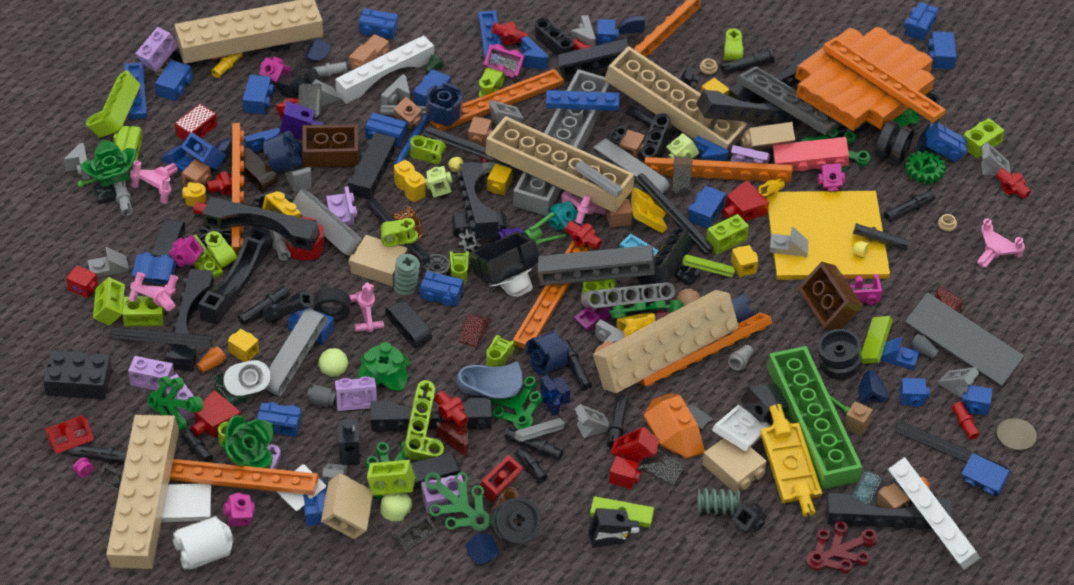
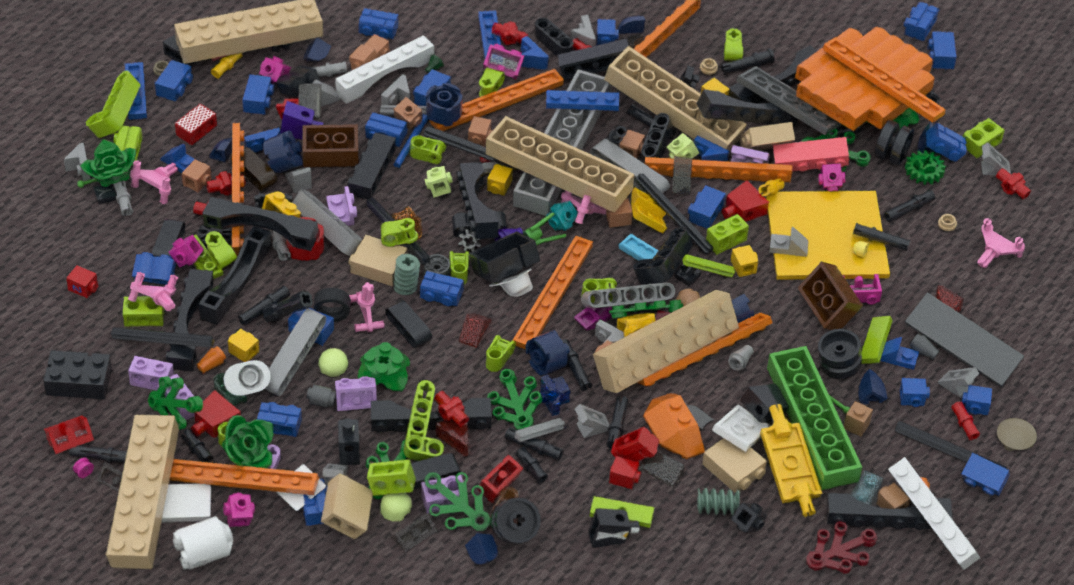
(108, 301): lime brick -> none
(109, 265): light grey slope -> none
(156, 49): lavender brick -> none
(194, 193): yellow plate -> none
(203, 151): blue brick -> none
(409, 180): yellow brick -> none
(454, 164): light yellow hinge -> none
(490, 381): sand blue hair -> none
(500, 110): light grey slope -> none
(583, 235): red axle -> none
(596, 265): dark grey brick -> none
(598, 178): light grey axle -> none

